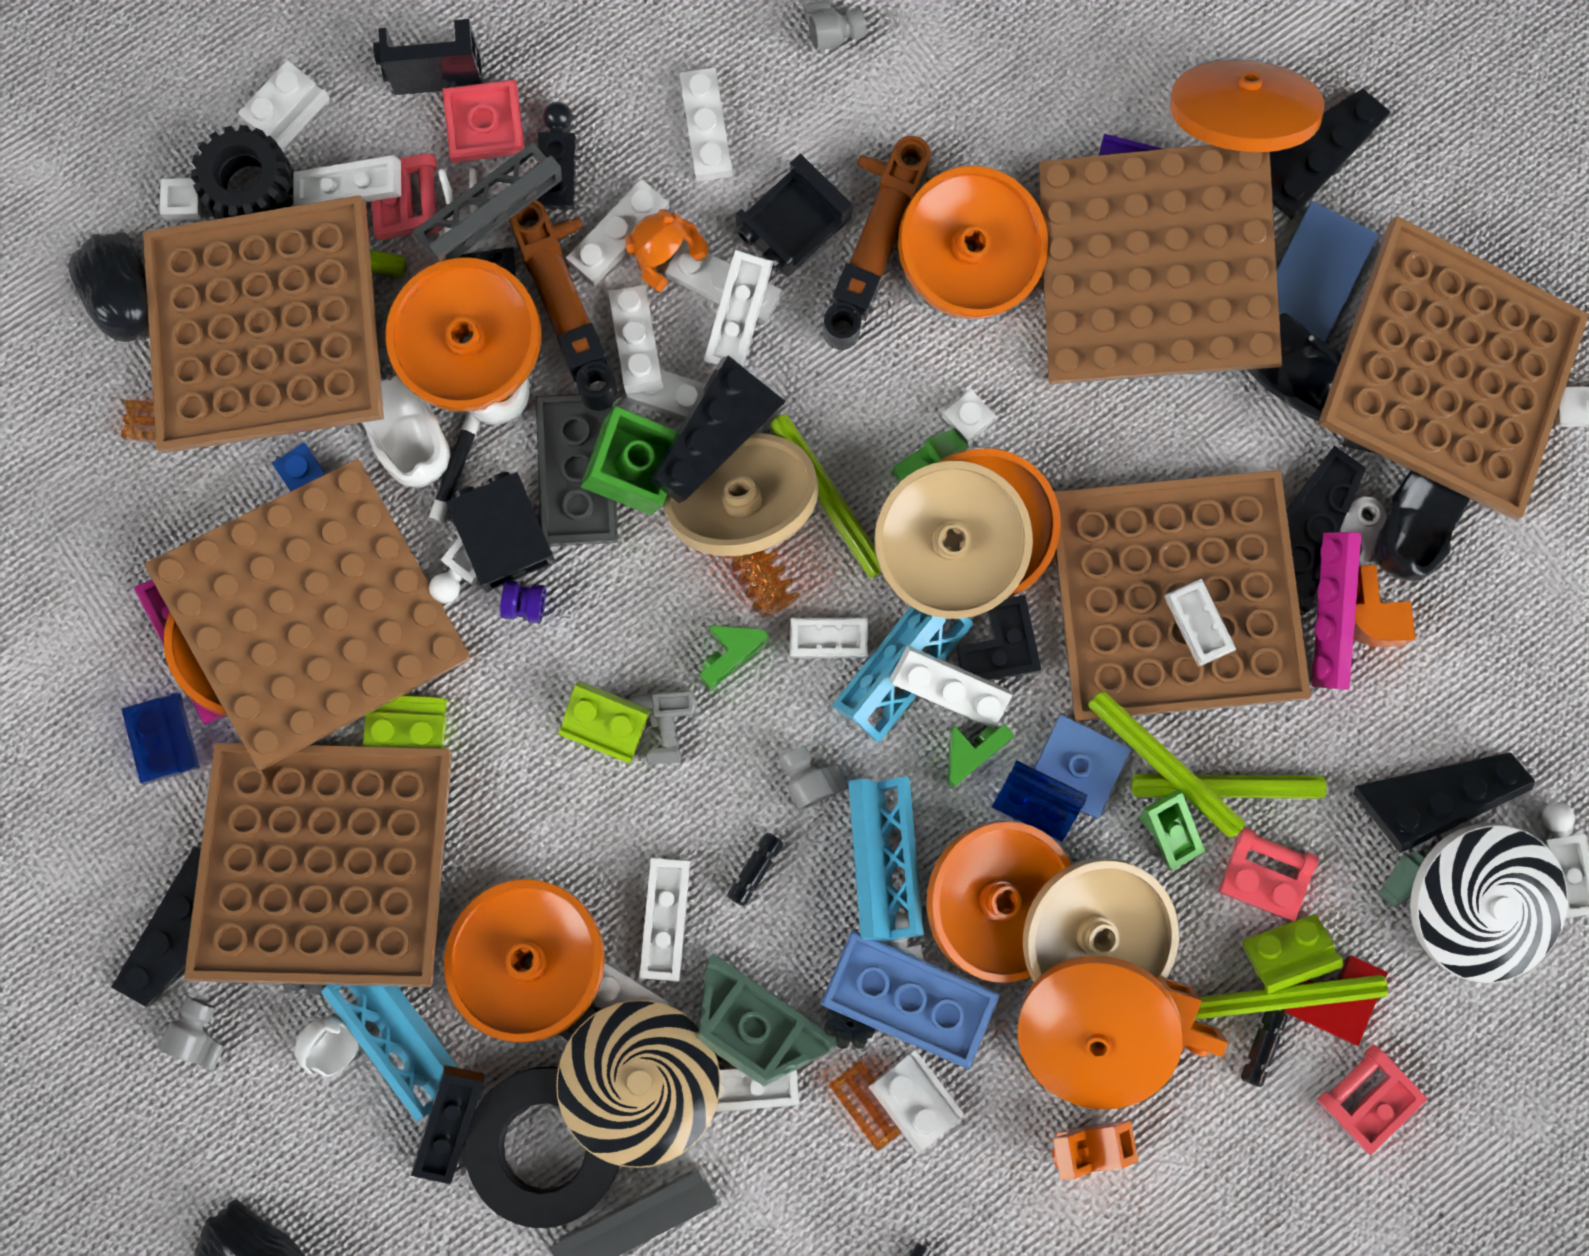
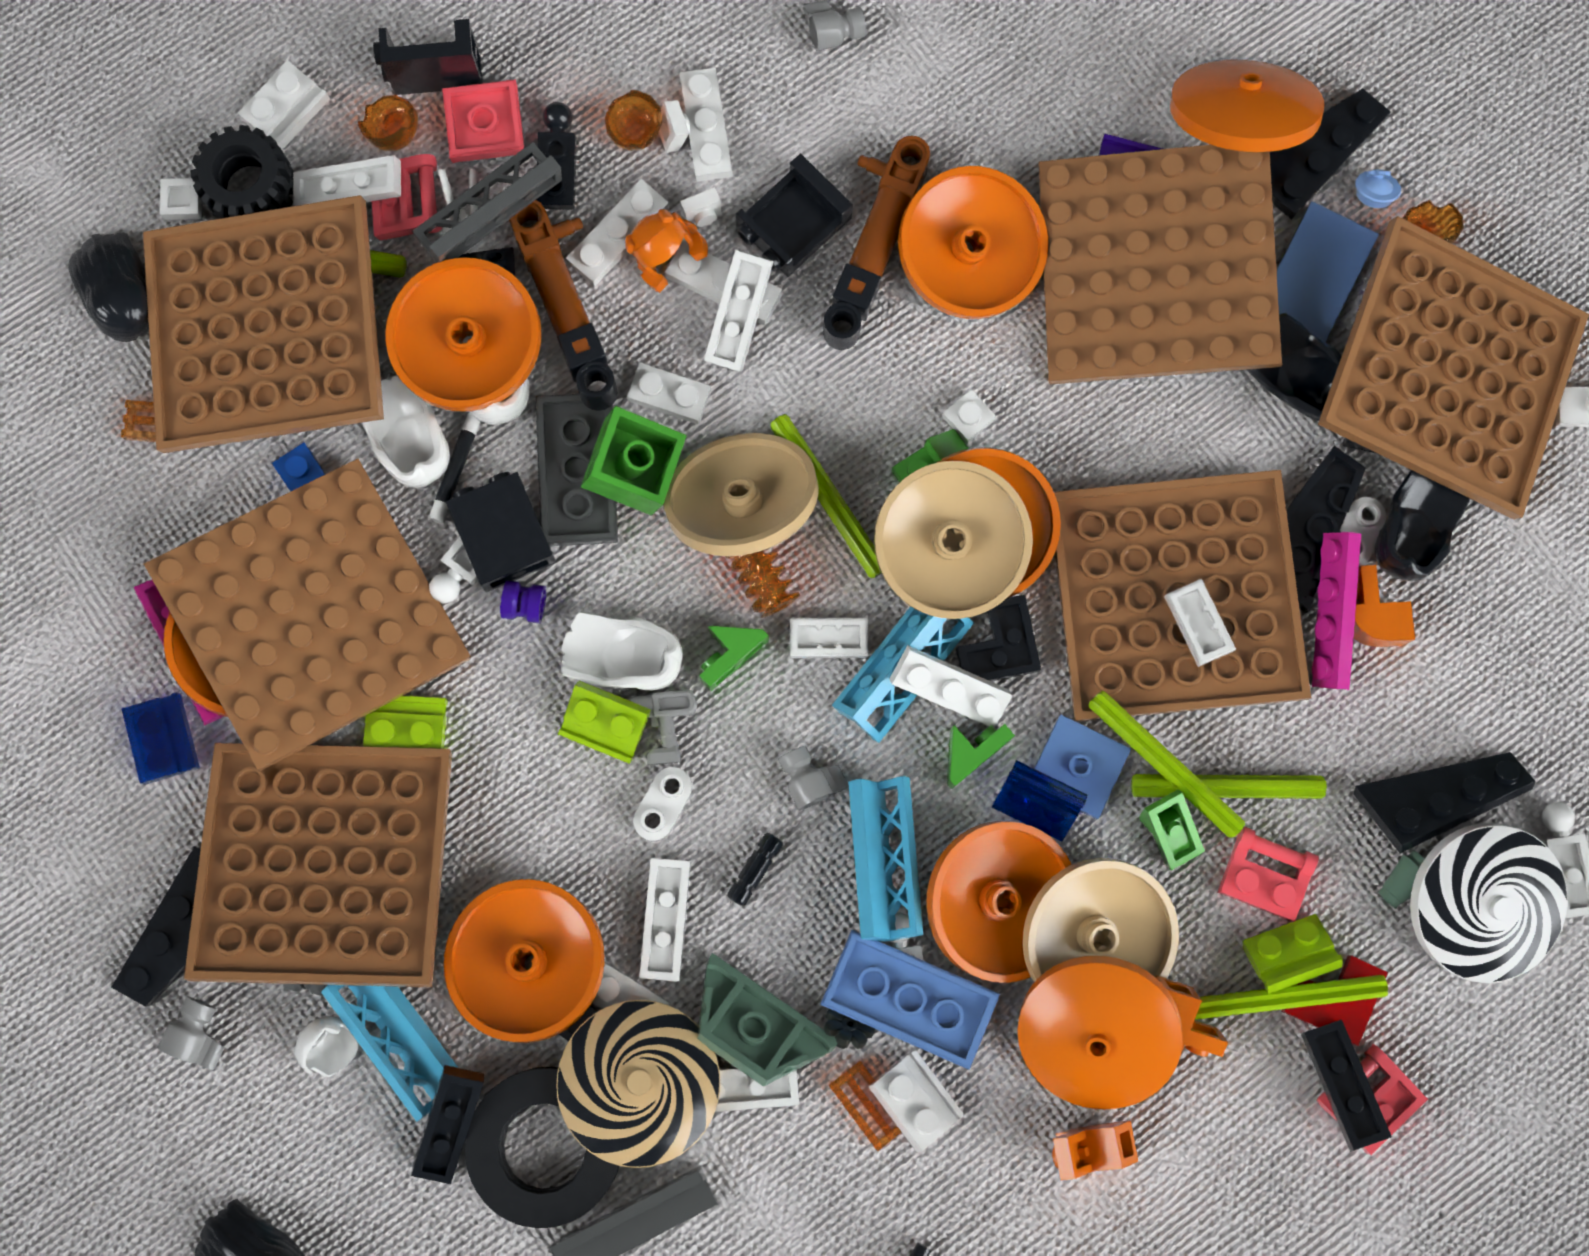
(389, 123): none -> clear orange hair
(620, 652): none -> white hair
(633, 121): none -> clear orange hair
(635, 339): white plate -> none
(662, 803): none -> white plate
(674, 126): none -> white plate
(702, 208): none -> white plate
(719, 422): black wing -> none
(1264, 1047): black axle -> none
(1346, 1085): none -> black plate
(1377, 188): none -> light blue hat
(1441, 221): none -> clear orange hair

